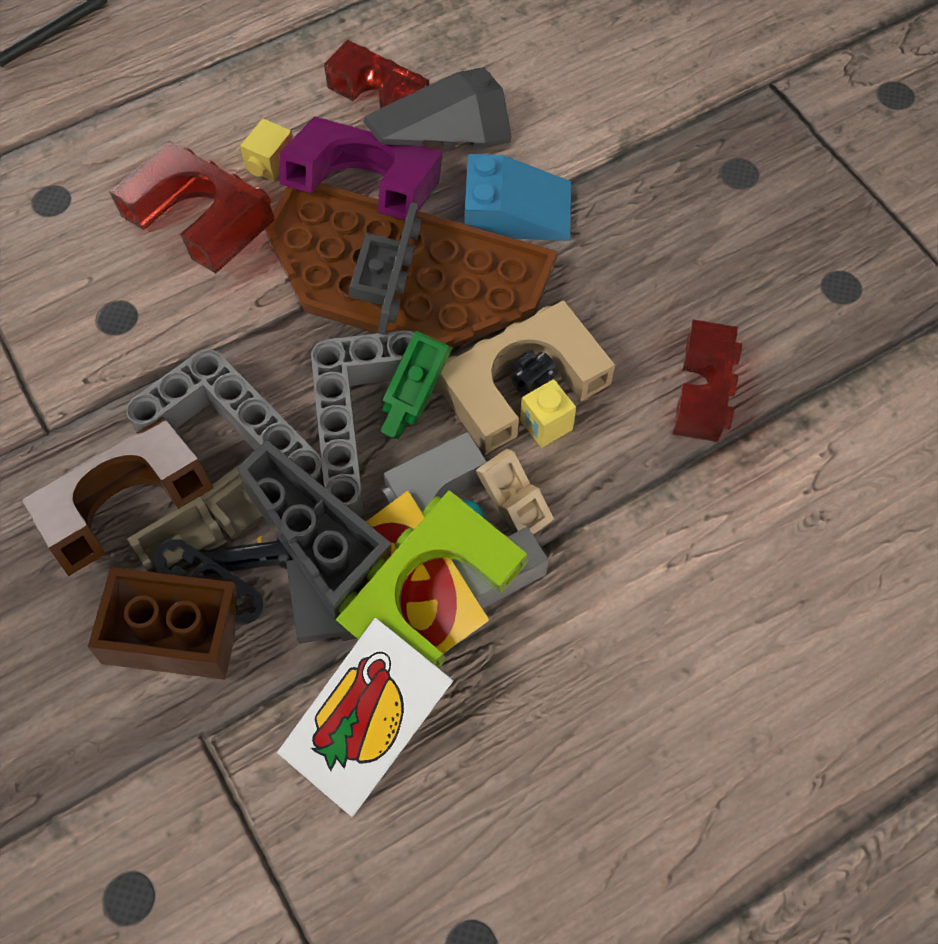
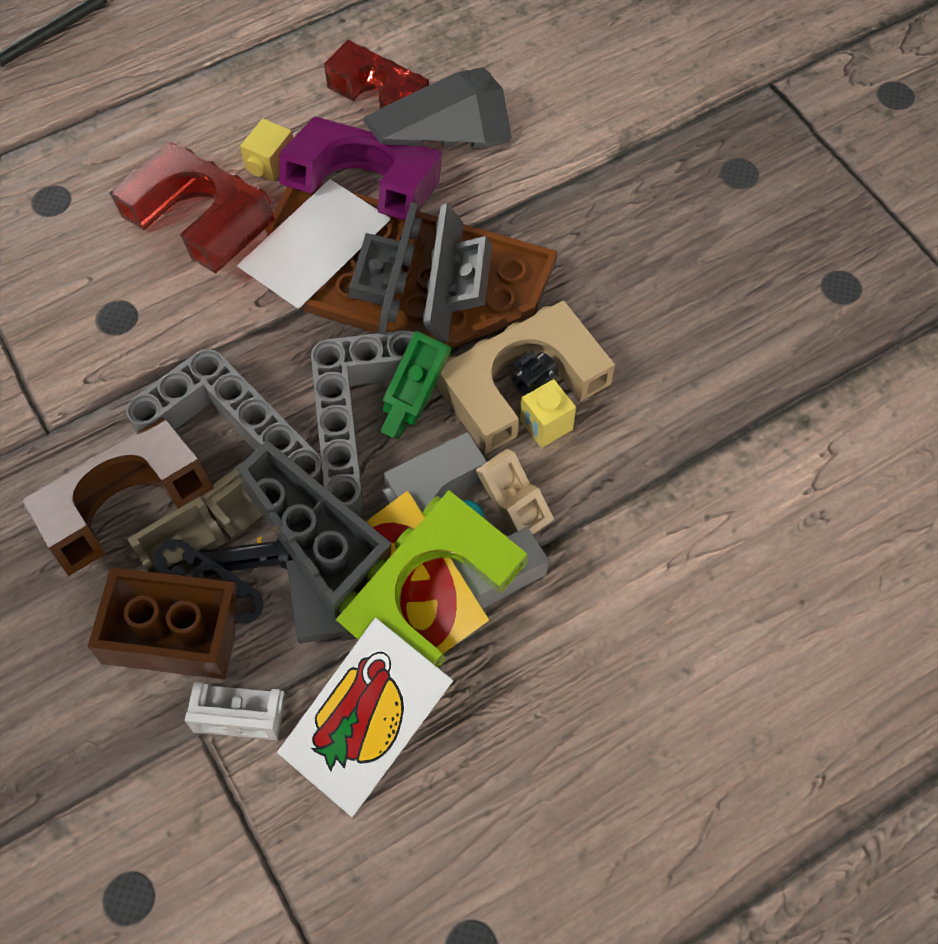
(235, 711): none -> white hinge
(313, 243): none -> white sticker
(457, 273): none -> dark grey bracket
(516, 199): dark azure slope -> none
(704, 409): clear red arch -> none

